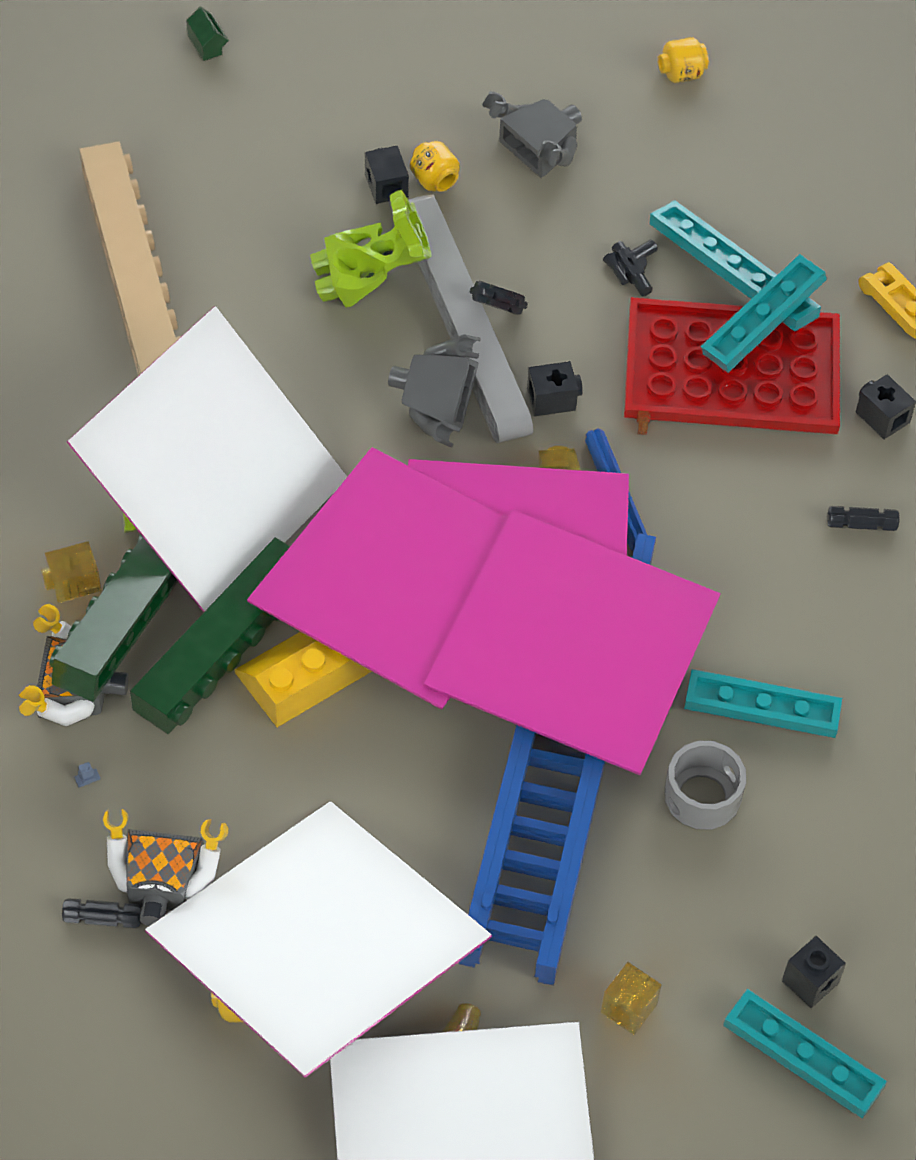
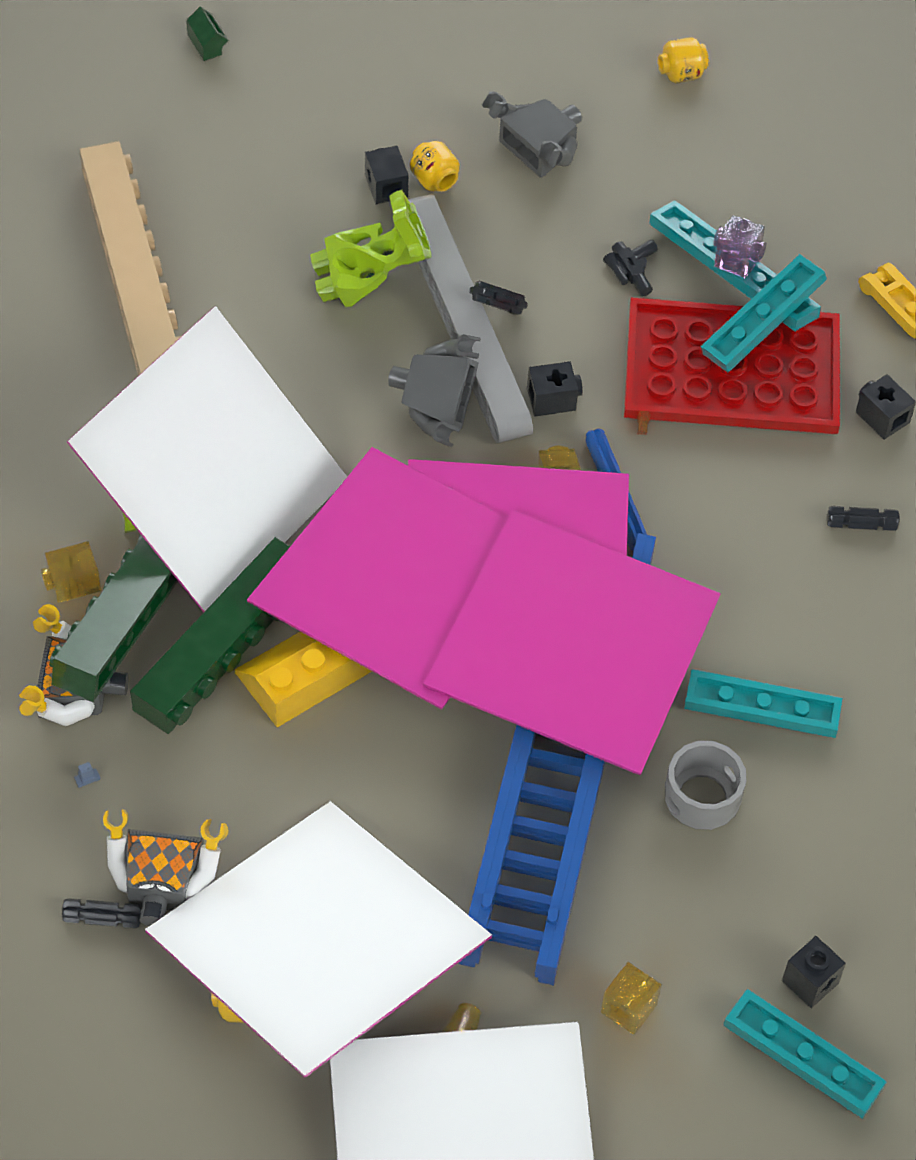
(744, 241): none -> clear purple brick

